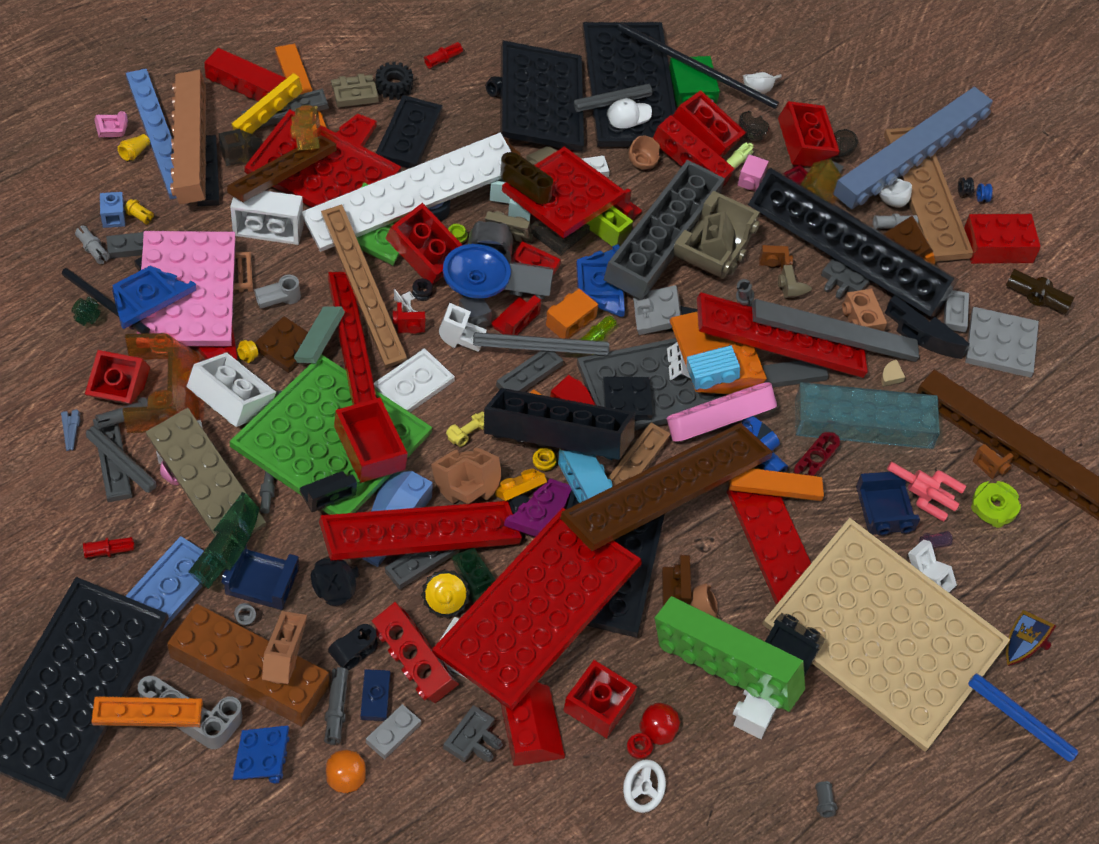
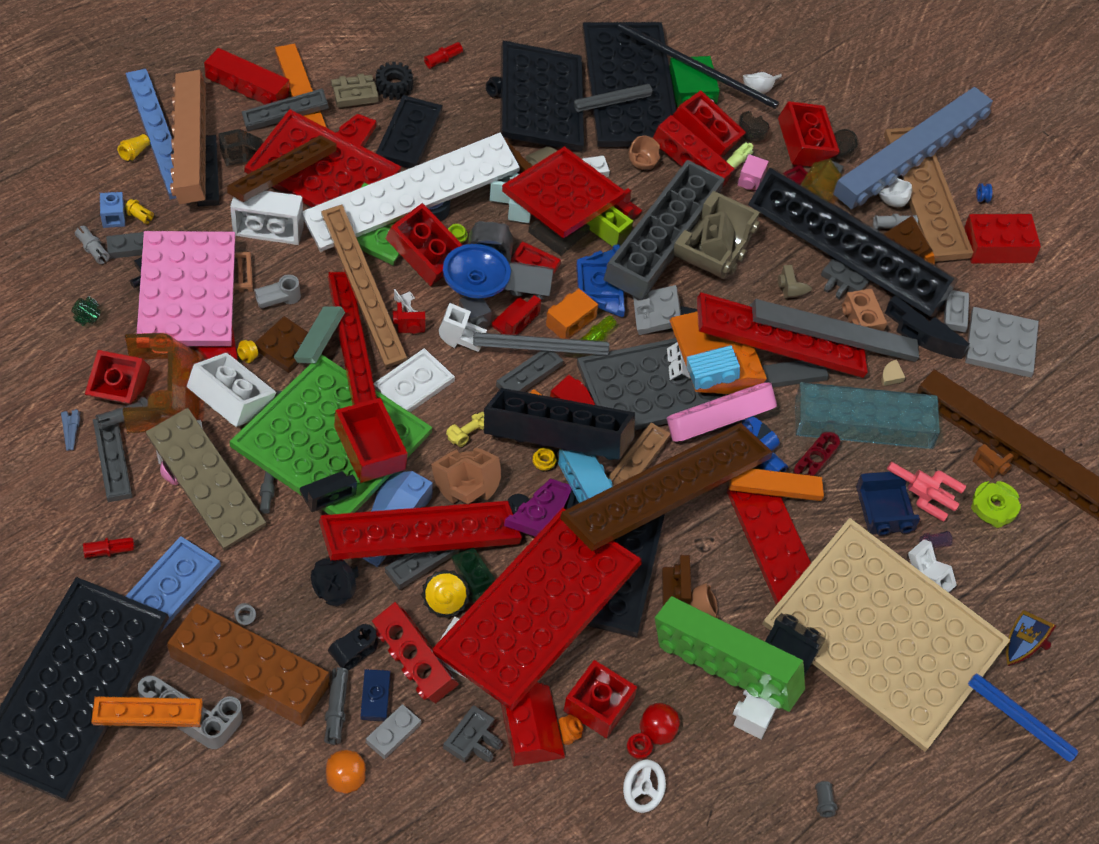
(101, 298): black bar -> none
(111, 124): bright pink plate -> none
(121, 459): dark grey axle -> none
(147, 293): blue wing -> none
(228, 544): clear green slope -> none
(261, 578): dark blue panel -> none
(262, 753): blue hinge -> none
(269, 105): yellow plate -> none
(283, 647): nougat slope -> none
(306, 127): clear yellow brick -> none
(422, 283): black bush -> none
(518, 226): dark tan plate -> none
(526, 178): dark brown beam -> none
(526, 481): light orange plate -> none
(570, 728): none -> orange plate
(627, 113): white cap -> none
(629, 394): black plate -> none
(745, 294): dark grey pin -> none
(775, 256): dark orange bracket -> none
(965, 186): black bush -> none
(1040, 291): dark brown piece -> none

